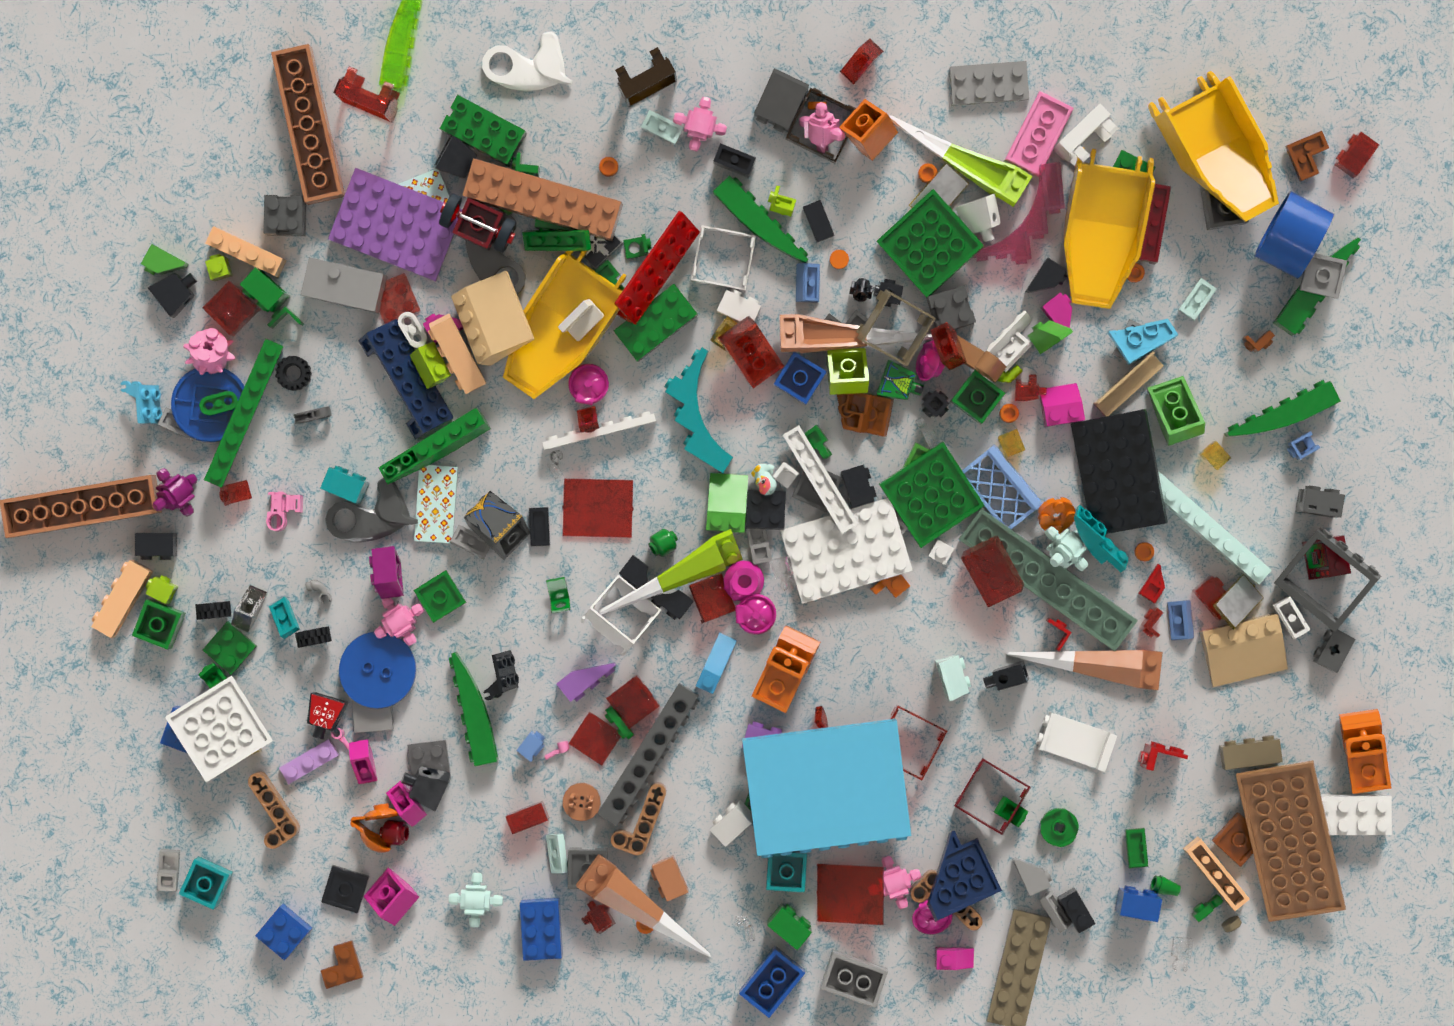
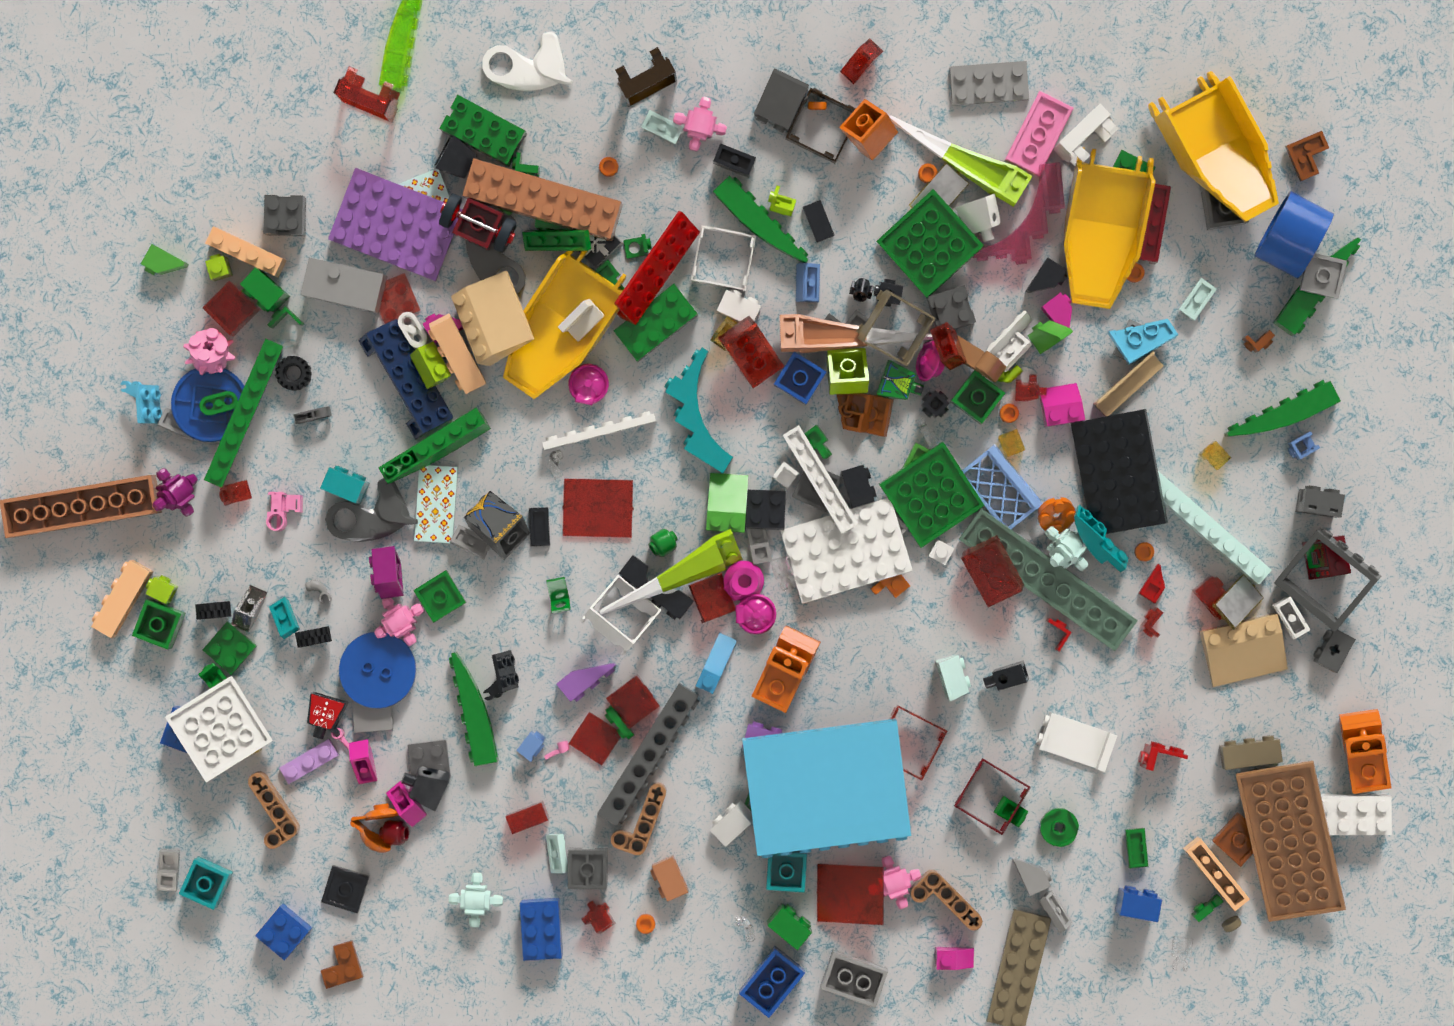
(155, 545): black brick -> none
(173, 292): black torso -> none
(308, 124): nougat brick -> none
(391, 897): dark pink slope -> none
(572, 800): nougat plate -> none
(588, 419): clear red plate -> none
(614, 889): nougat plate -> none
(764, 481): animal -> none
(820, 717): clear red tile -> none
(821, 128): bright pink piece -> none
(839, 259): orange tile -> none
(925, 923): dark pink piece -> none
(961, 878): dark blue wing -> none
(1076, 910): black brick -> none
(1125, 667): nougat plate -> none
(1164, 886): green cone -> none
(1176, 410): bright green slope -> none
(1180, 620): medium blue slope -> none
(1356, 154): clear red brick -> none

